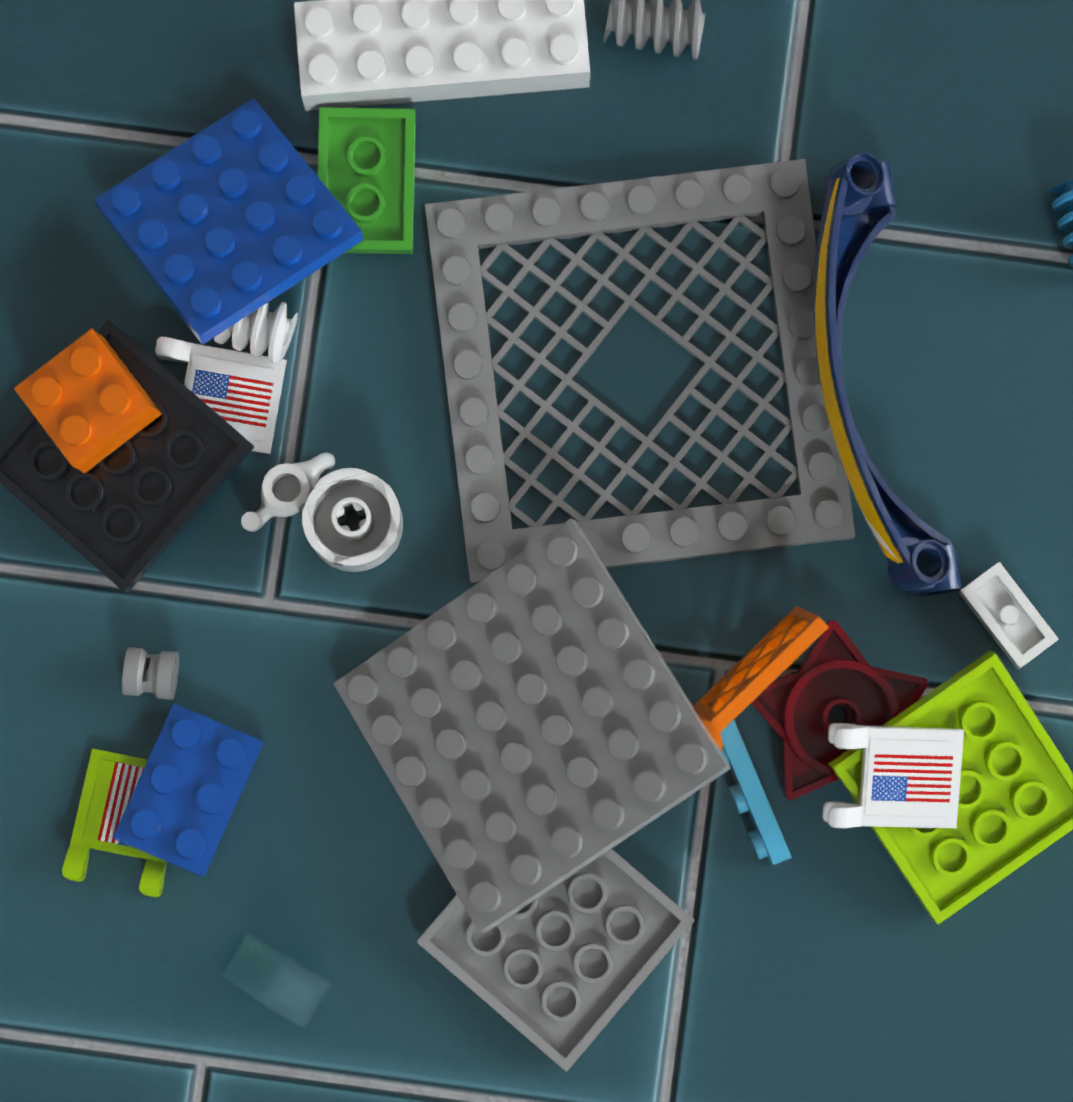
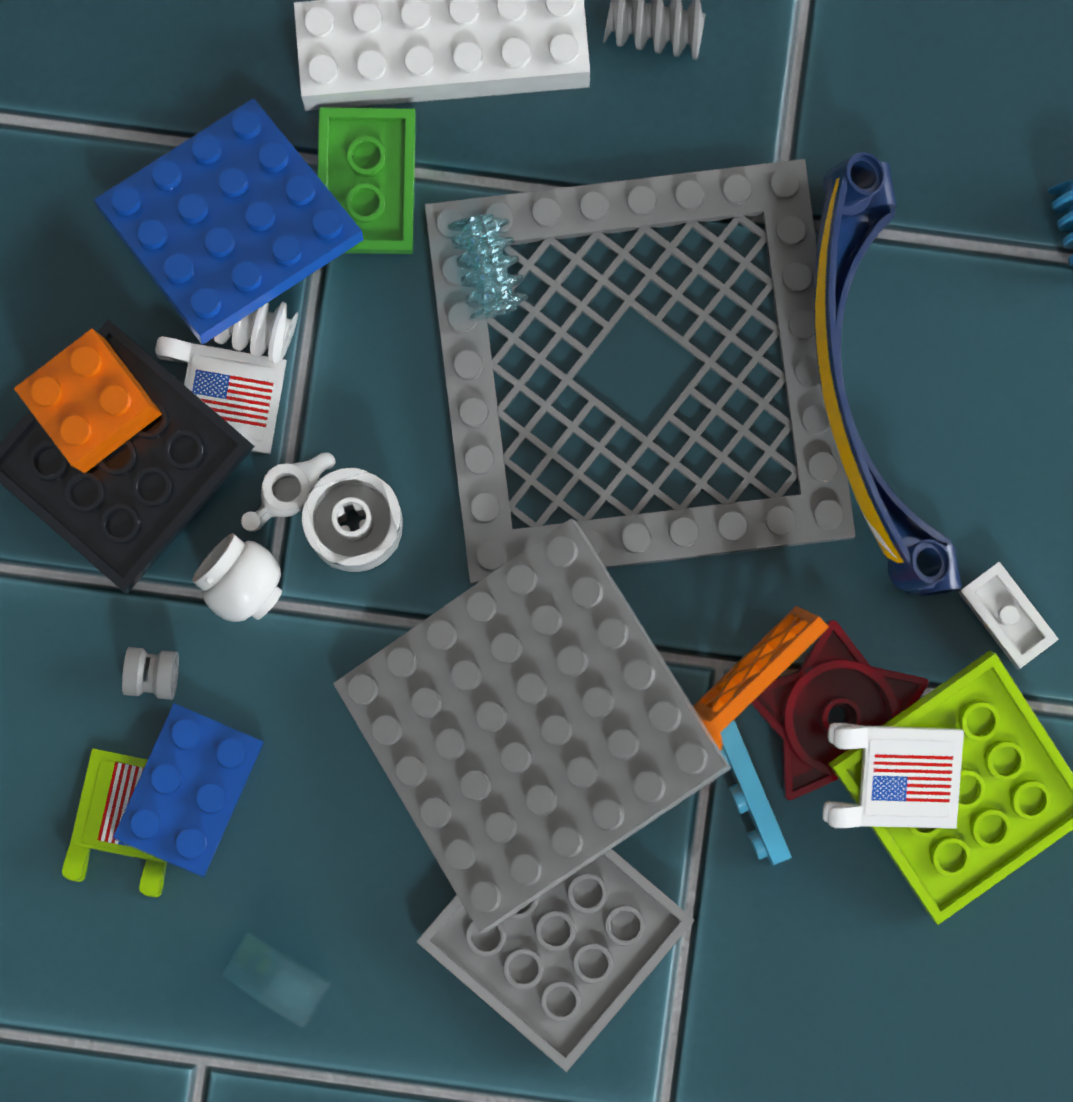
(239, 579): none -> white piece
(487, 266): none -> clear light blue piece

